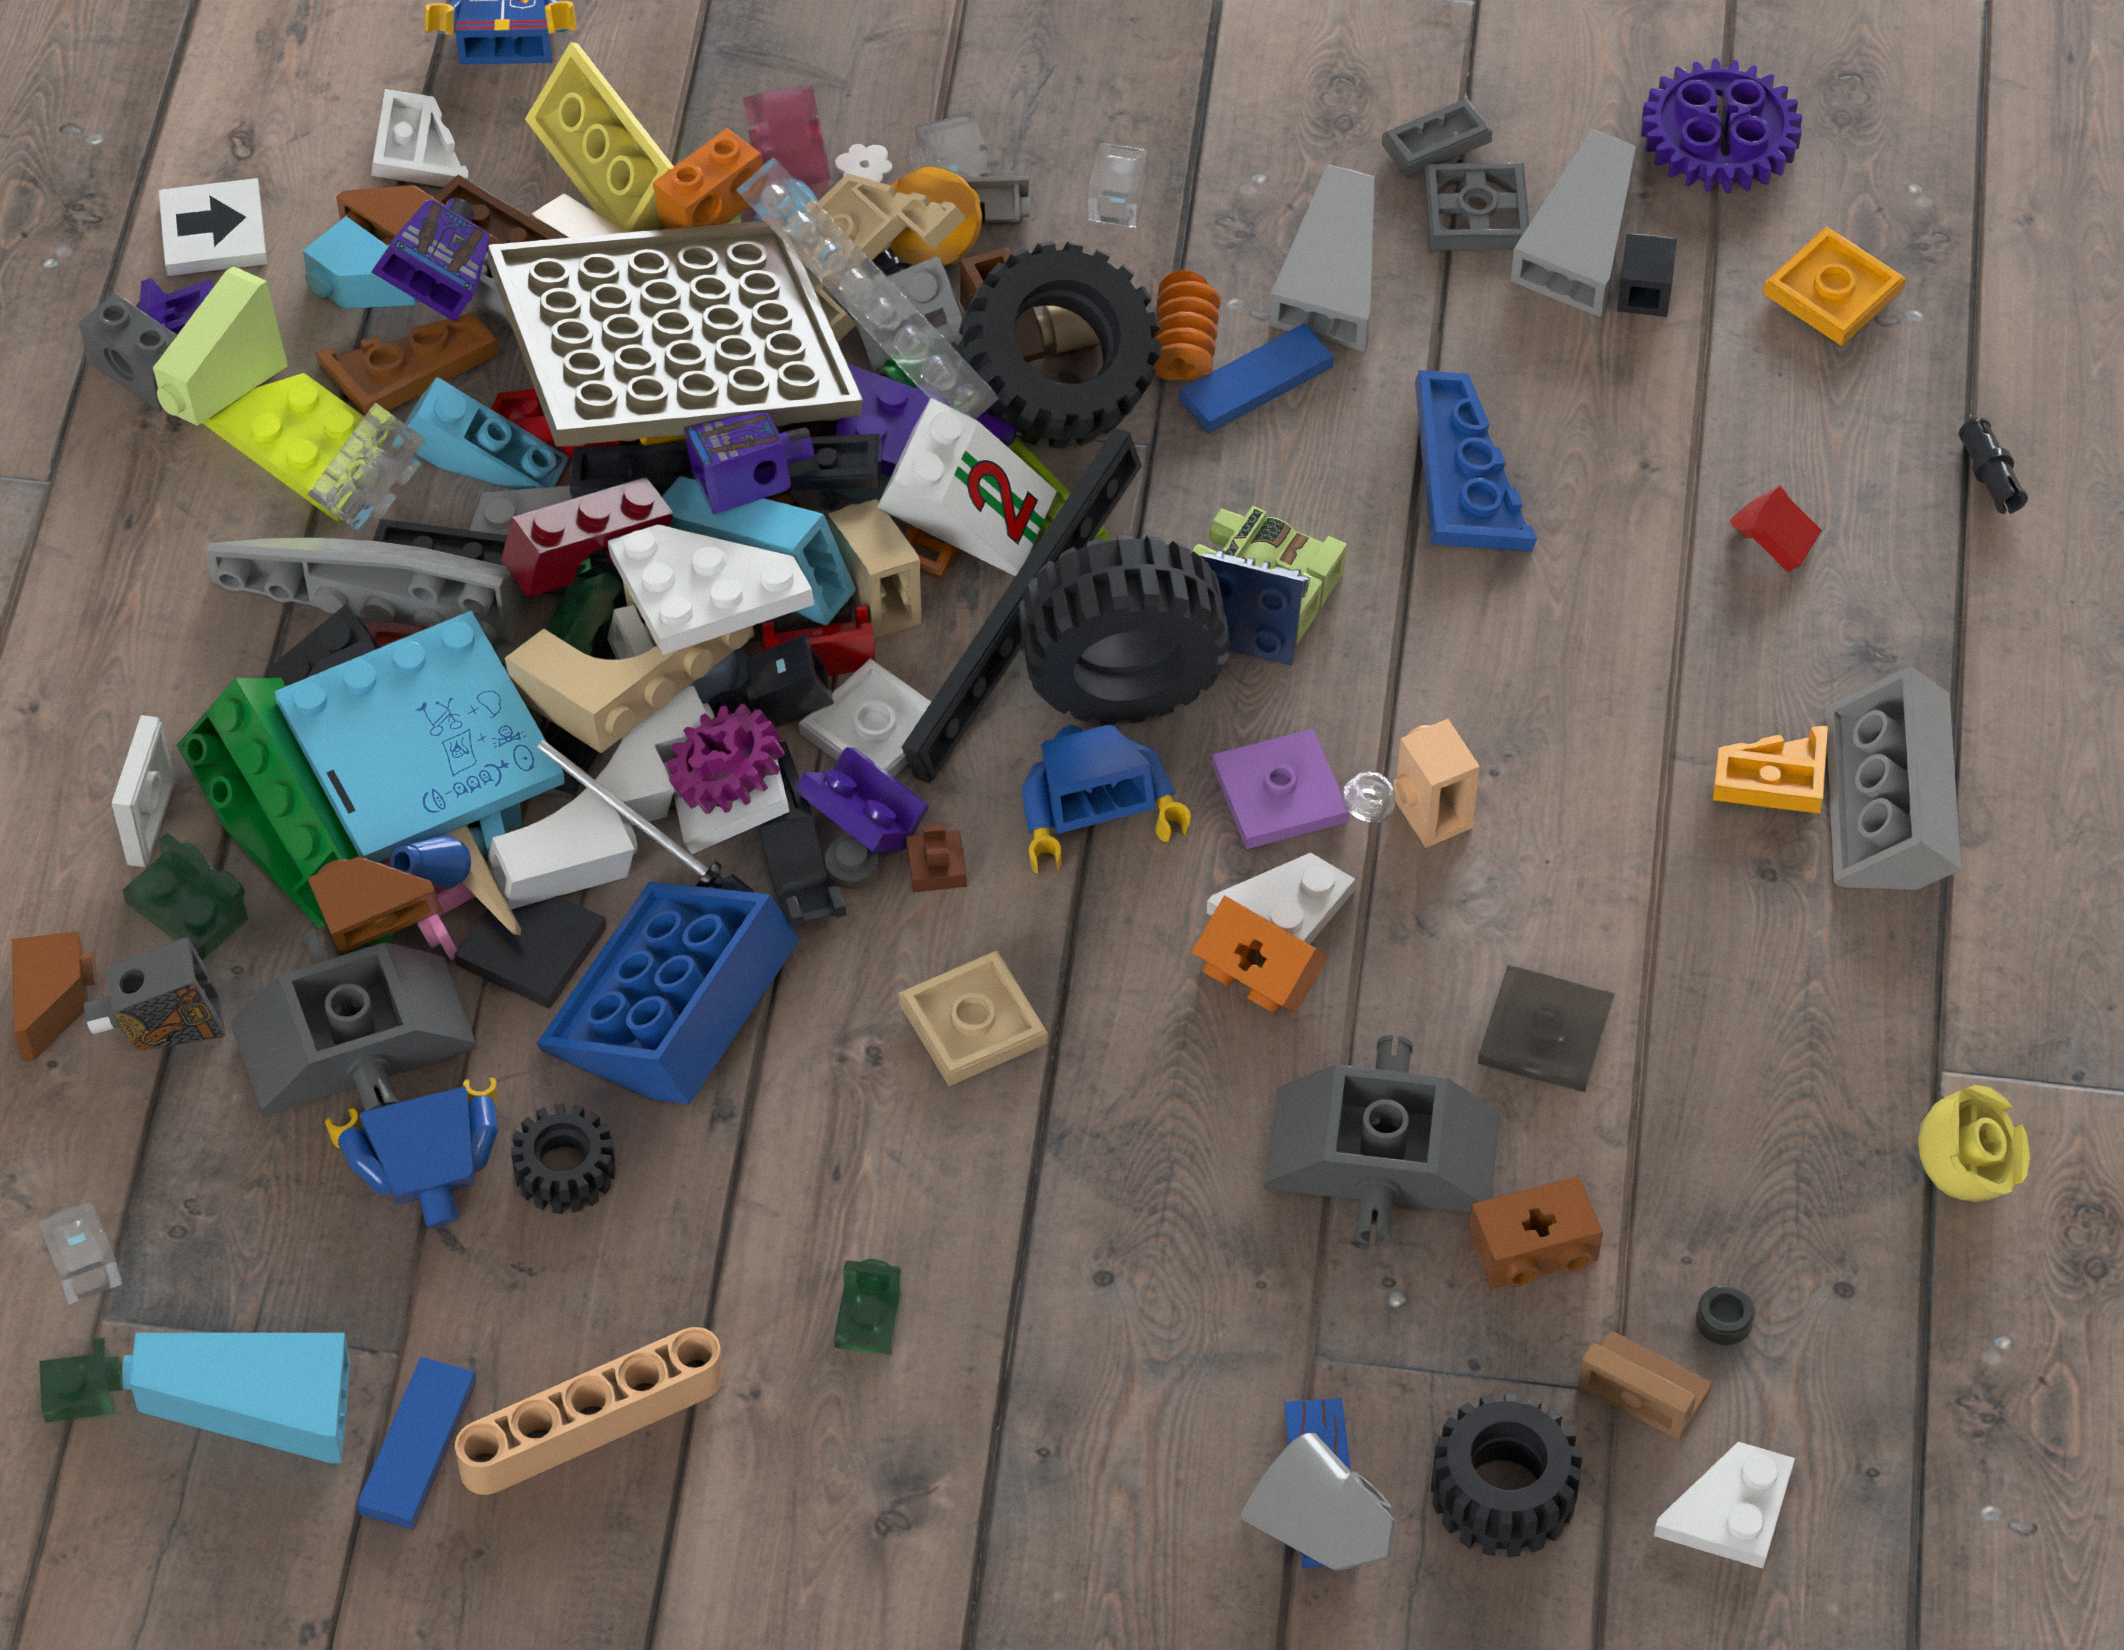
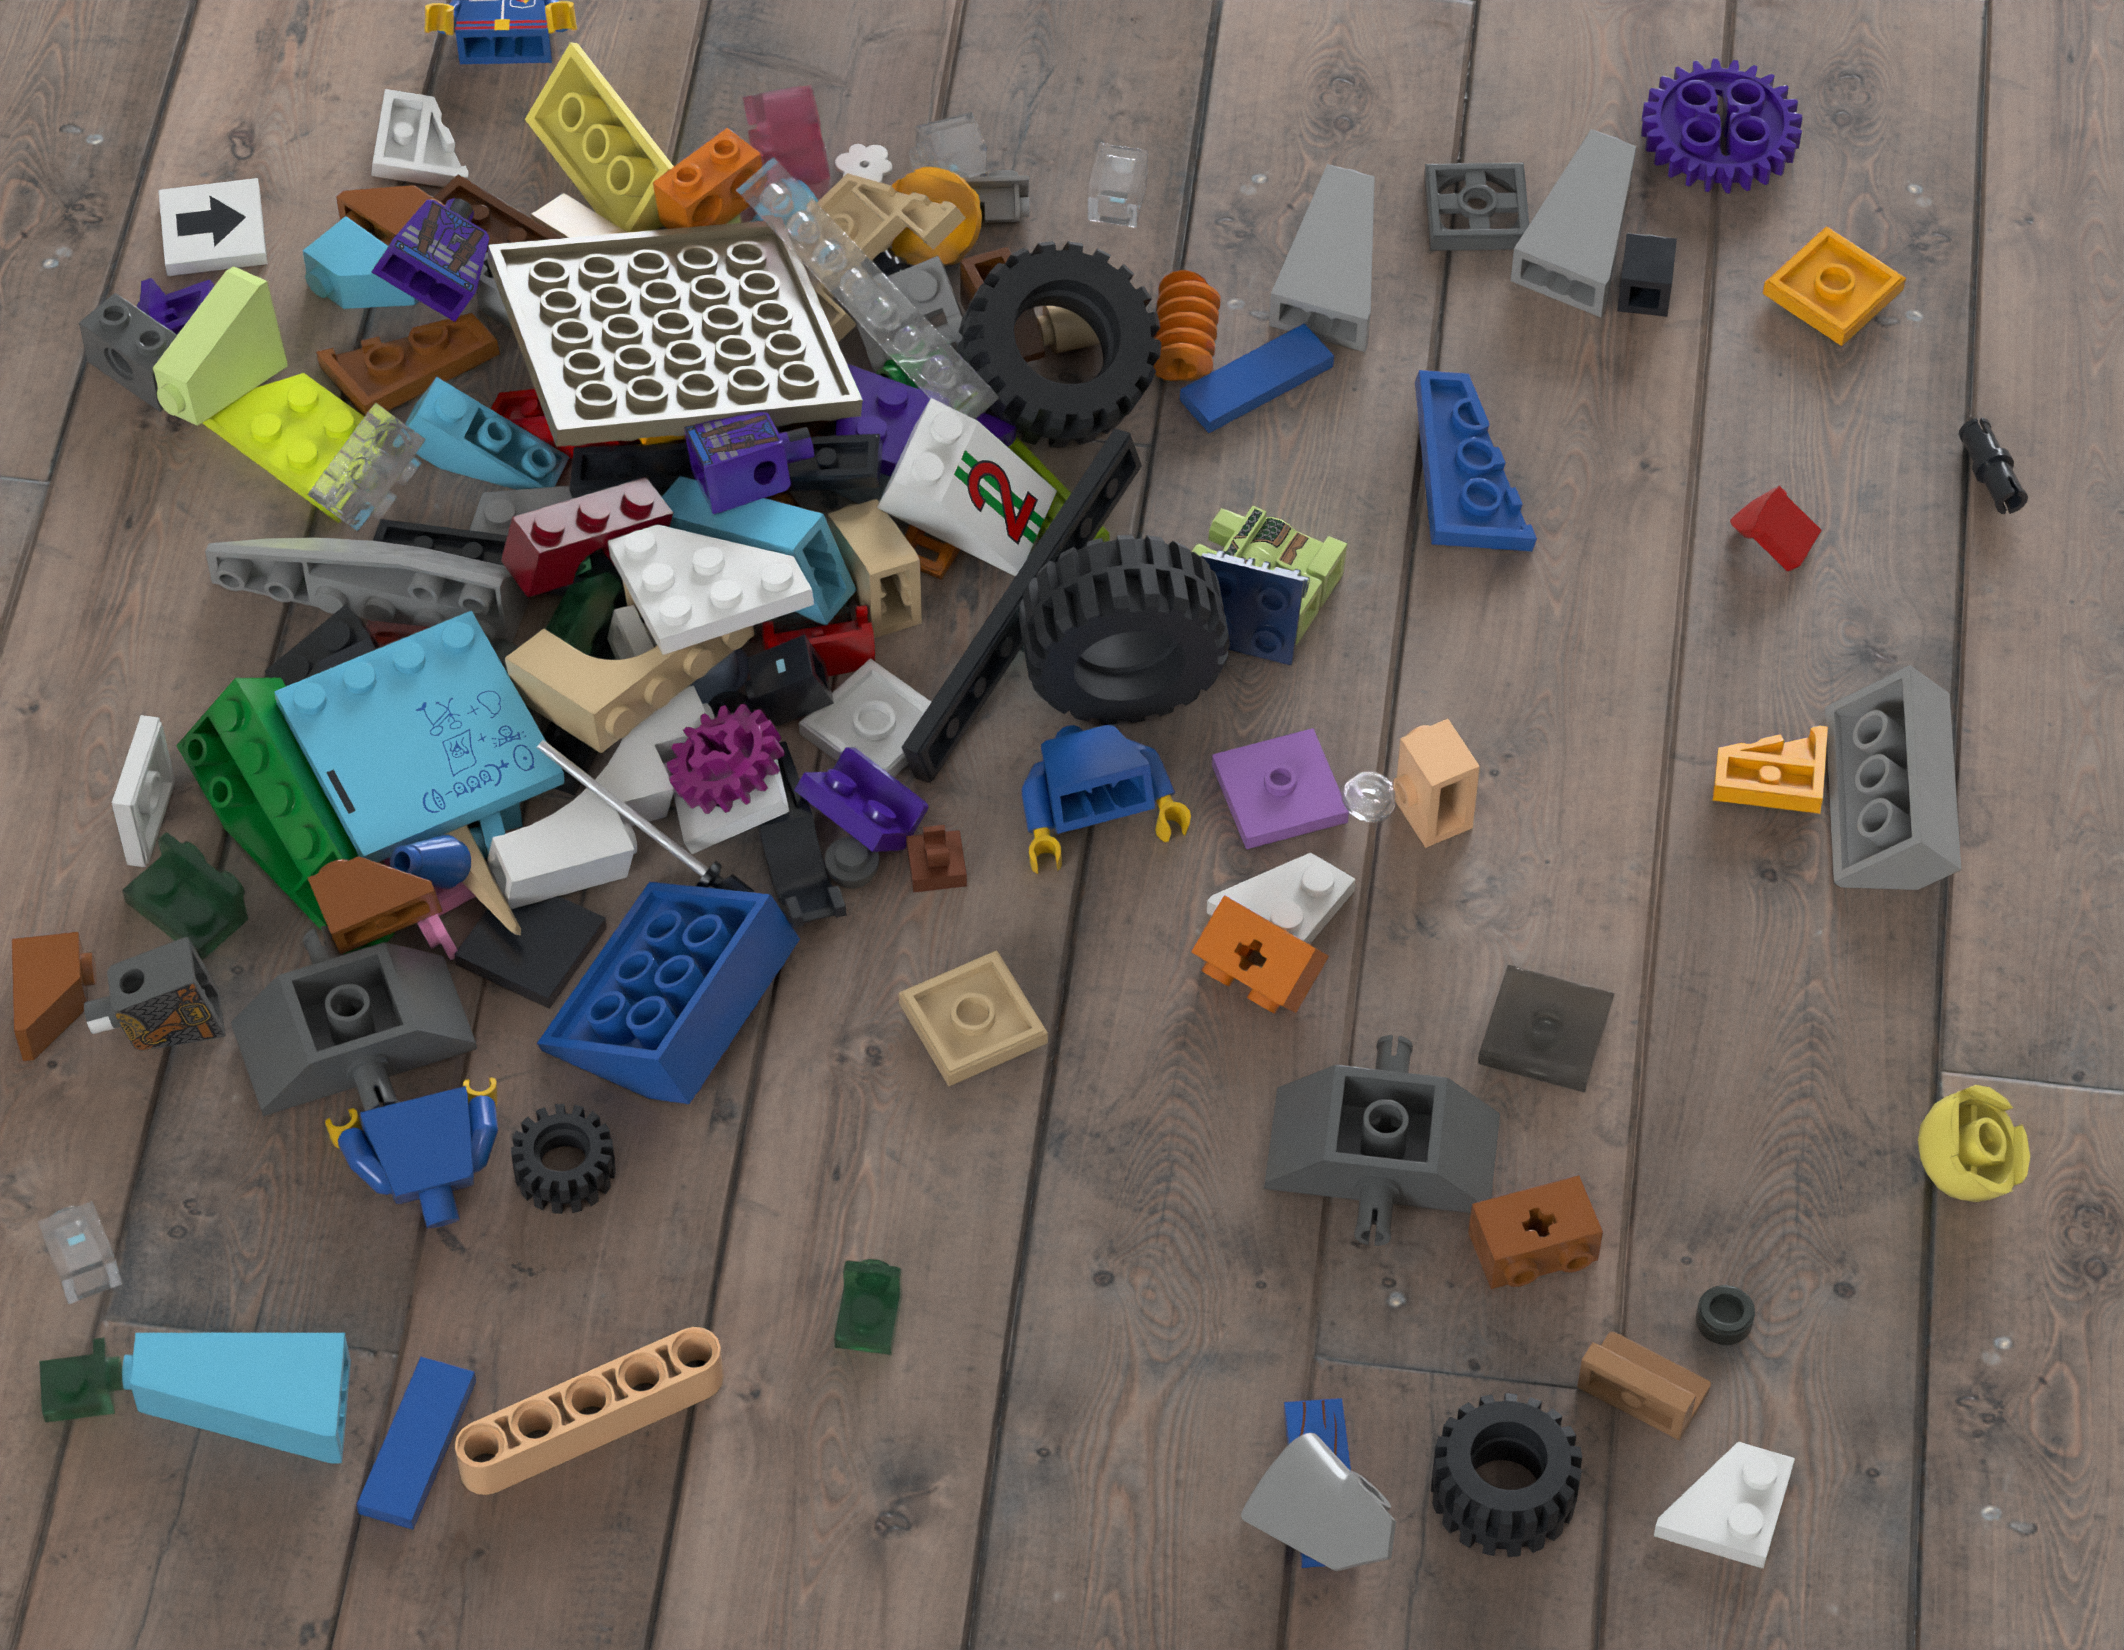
(1437, 137): dark grey plate -> none

